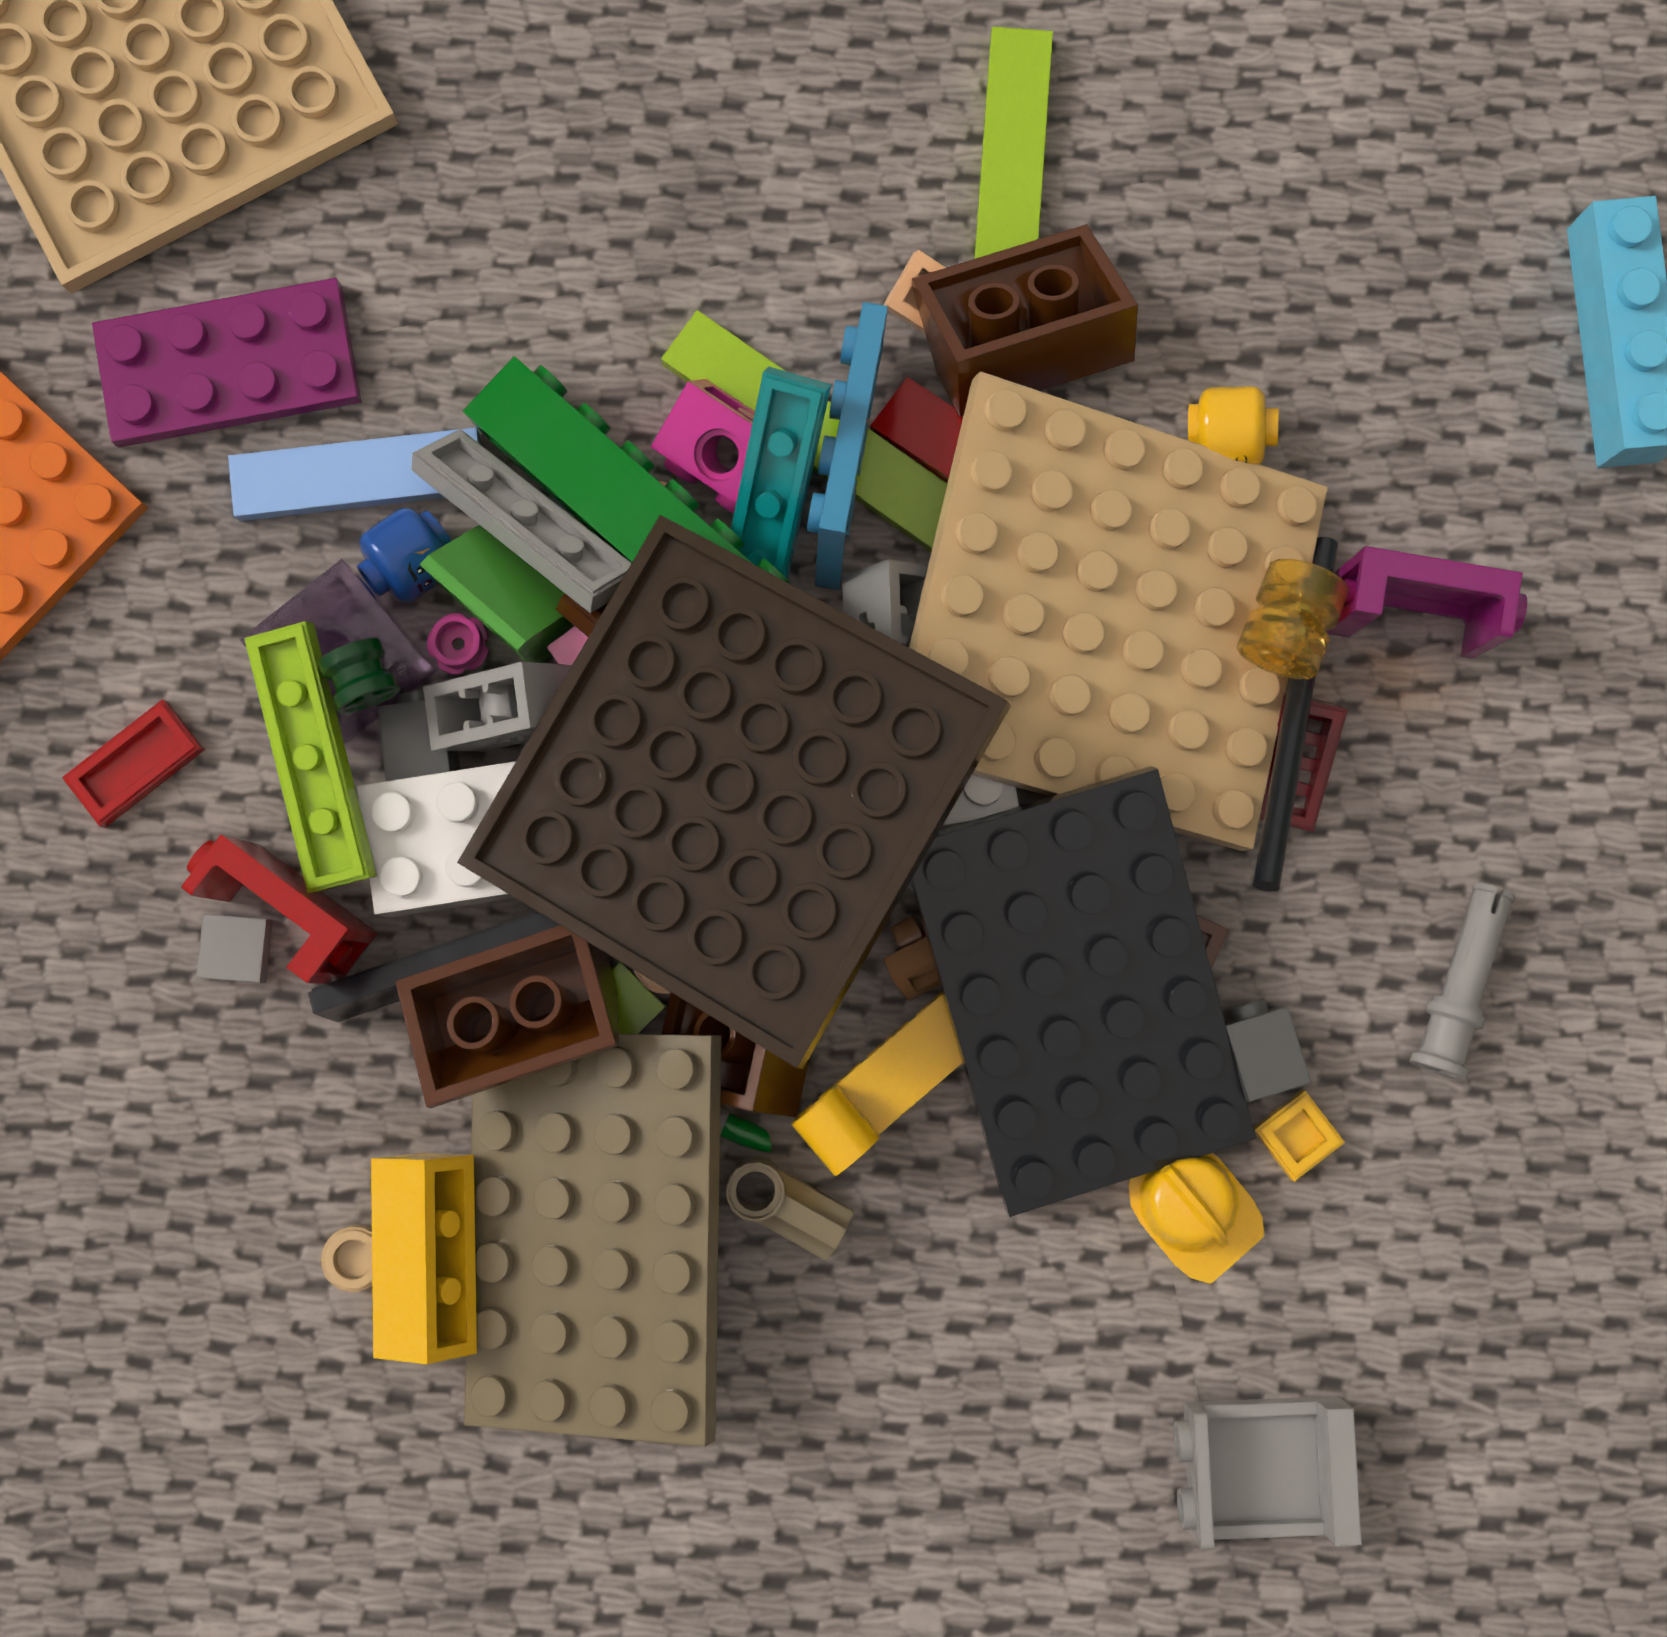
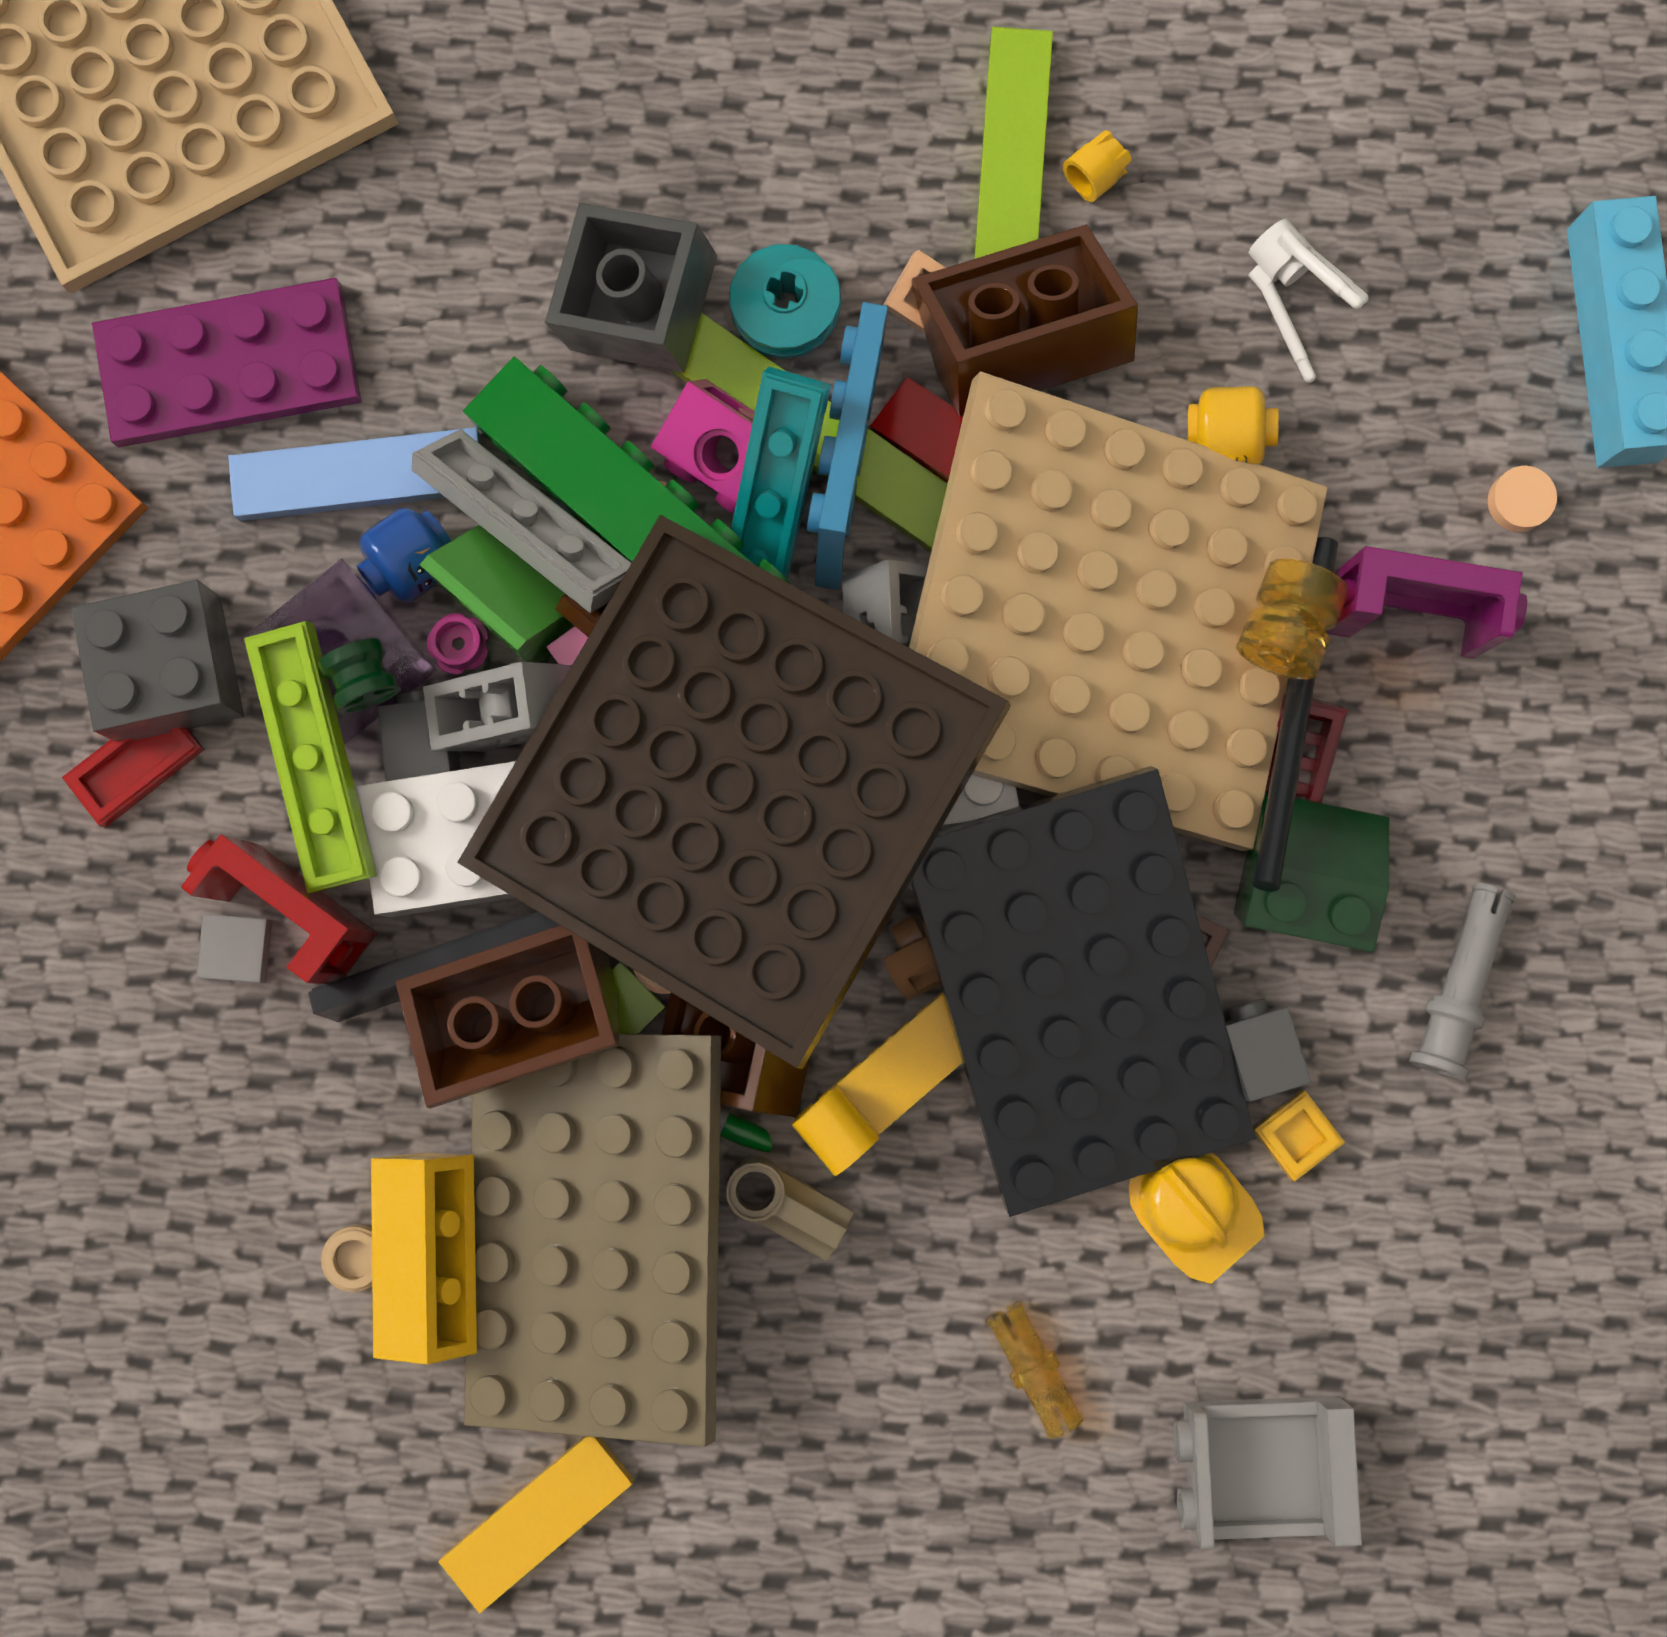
(157, 661): none -> dark grey brick
(536, 1521): none -> yellow tile
(631, 287): none -> dark grey brick
(791, 329): none -> teal piece
(1035, 1370): none -> clear yellow pin
(1096, 166): none -> yellow hose
(1286, 257): none -> white plant
(1330, 877): none -> dark green slope
(1522, 498): none -> light nougat tile

